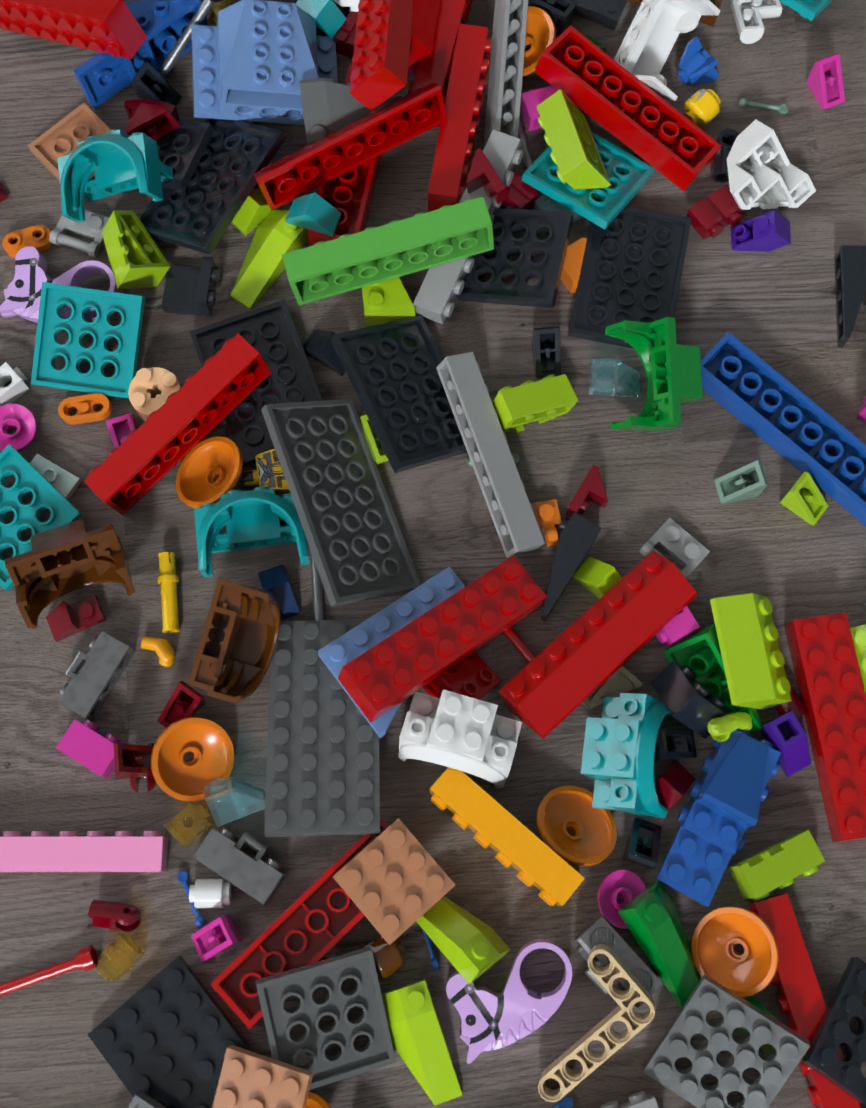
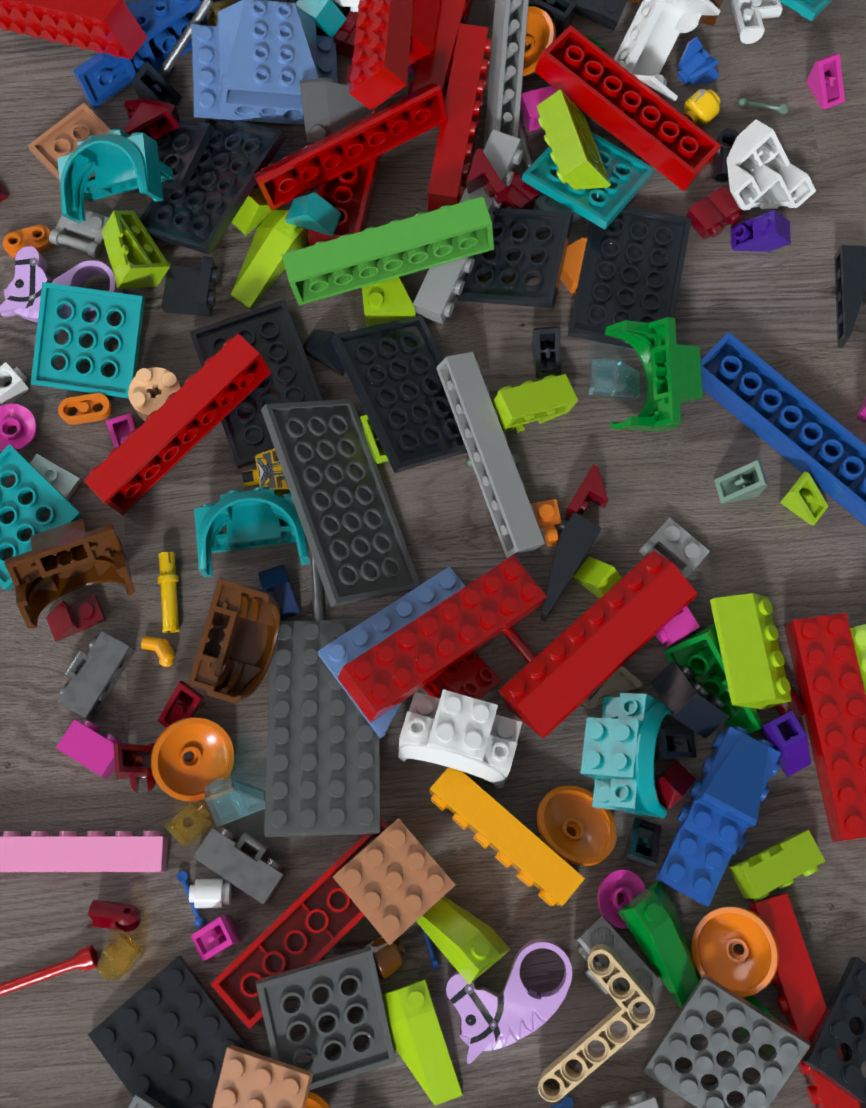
(209, 471): orange dish -> none
(722, 727): lime piece -> none

